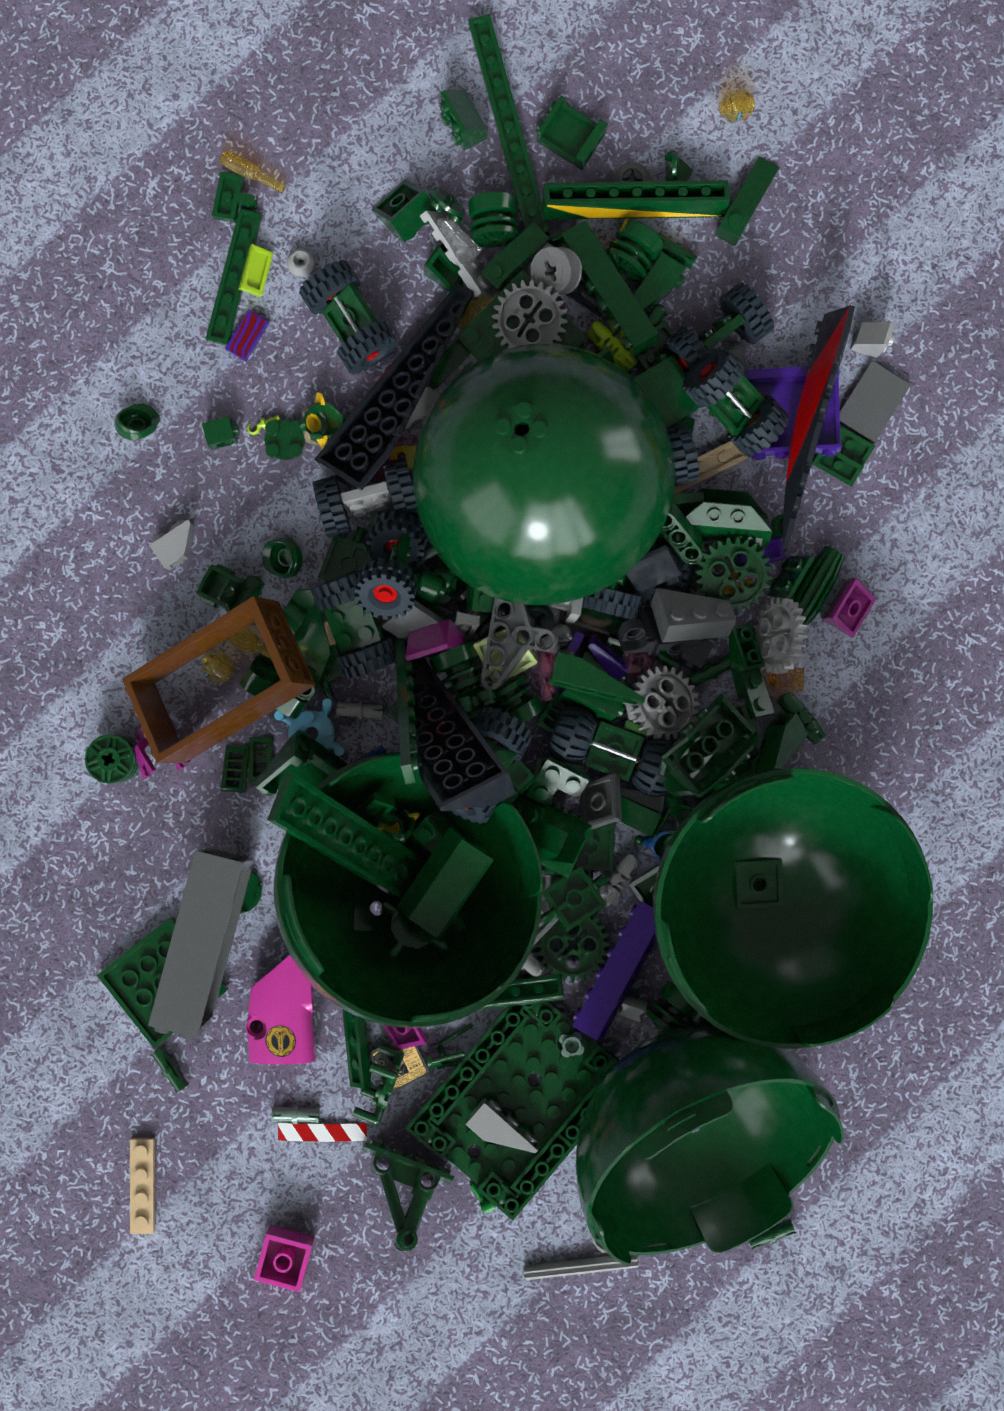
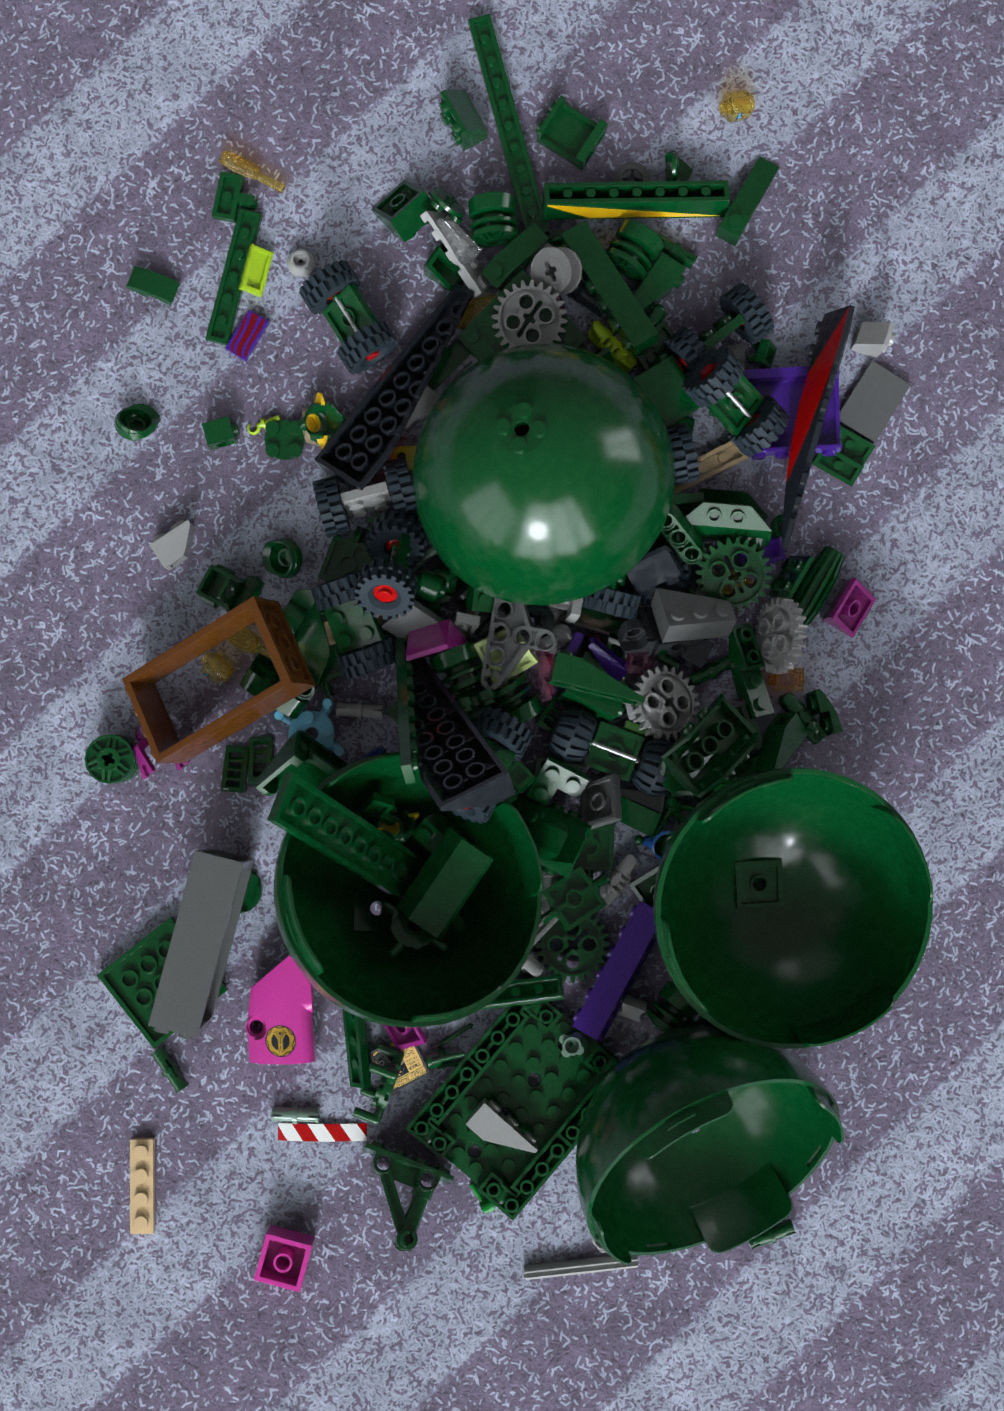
(154, 284): none -> dark green slope
(765, 354): none -> dark green tile
(819, 704): none -> dark green slope

